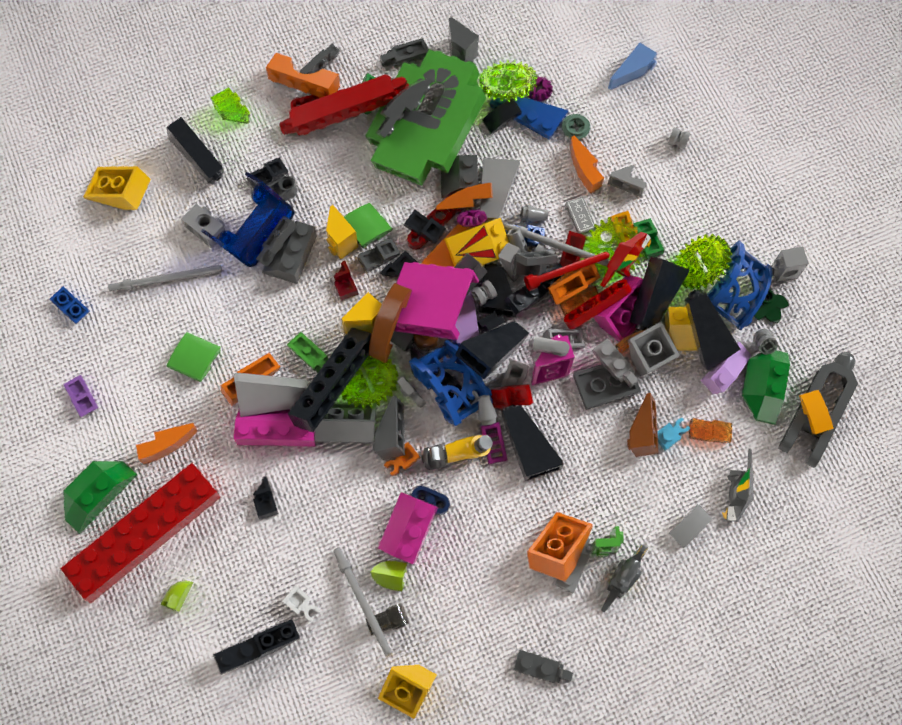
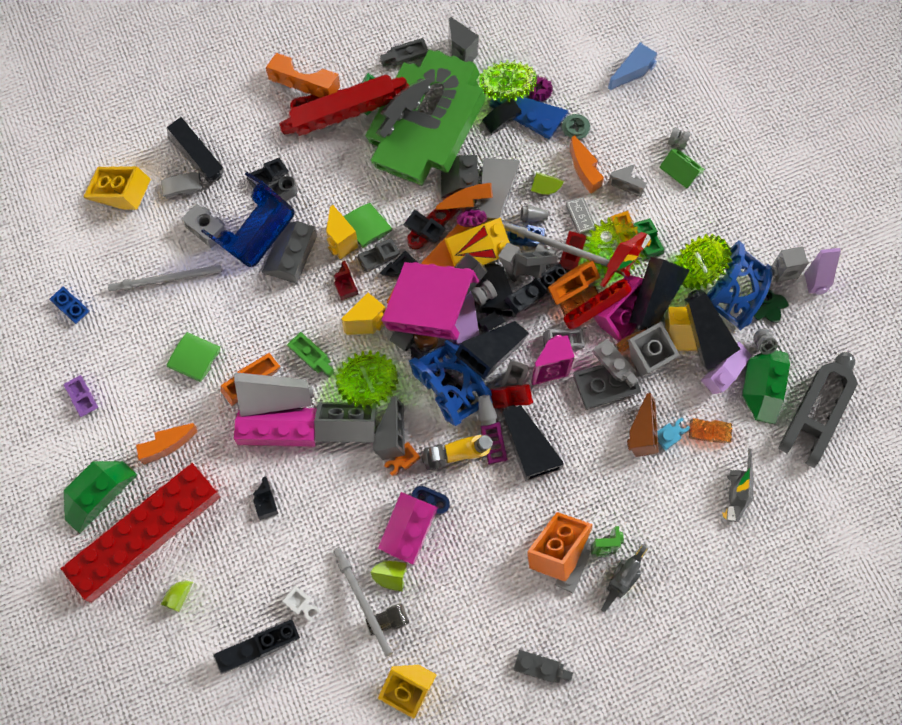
(183, 183): none -> light grey slope
(229, 106): clear neon green slope -> none
(275, 240): dark grey hinge -> none
(321, 60): dark grey hinge -> none
(331, 380): black brick -> none
(386, 321): dark orange slope -> none
(407, 389): light grey plate -> none
(516, 238): light grey bar -> none
(533, 281): red piece -> none
(546, 184): none -> lime brick
(549, 346): light grey bar -> none
(681, 167): none -> bright green panel
(690, 526): light grey slope -> none
(817, 412): light orange slope -> none
(822, 271): none -> lavender slope

